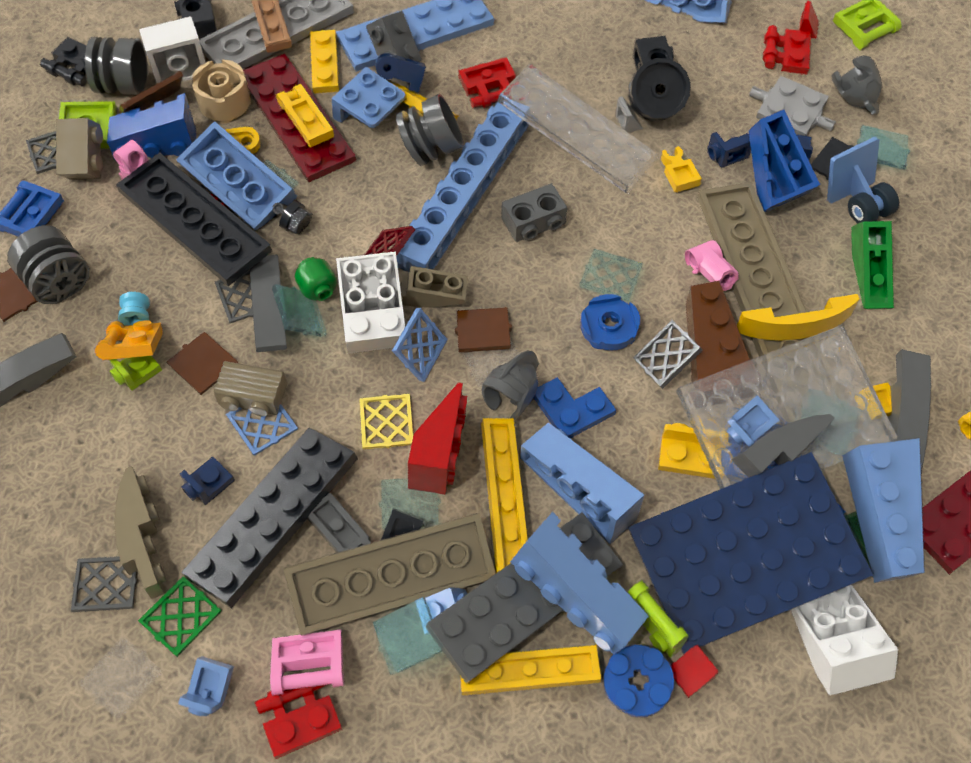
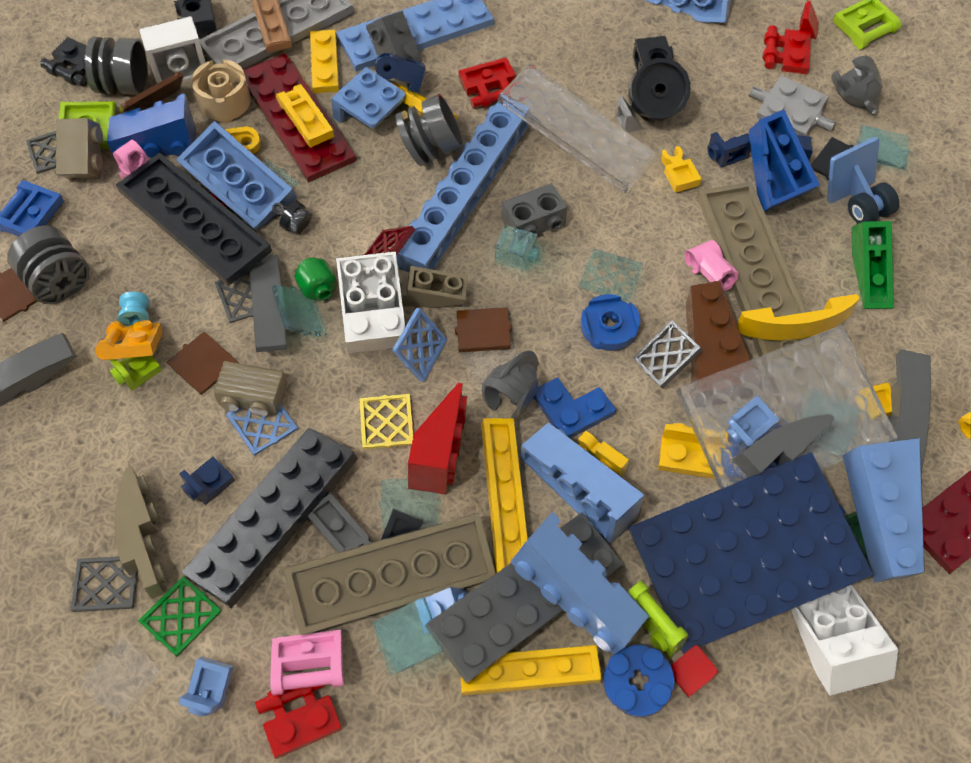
(516, 248): none -> clear light blue brick
(604, 453): none -> yellow plate

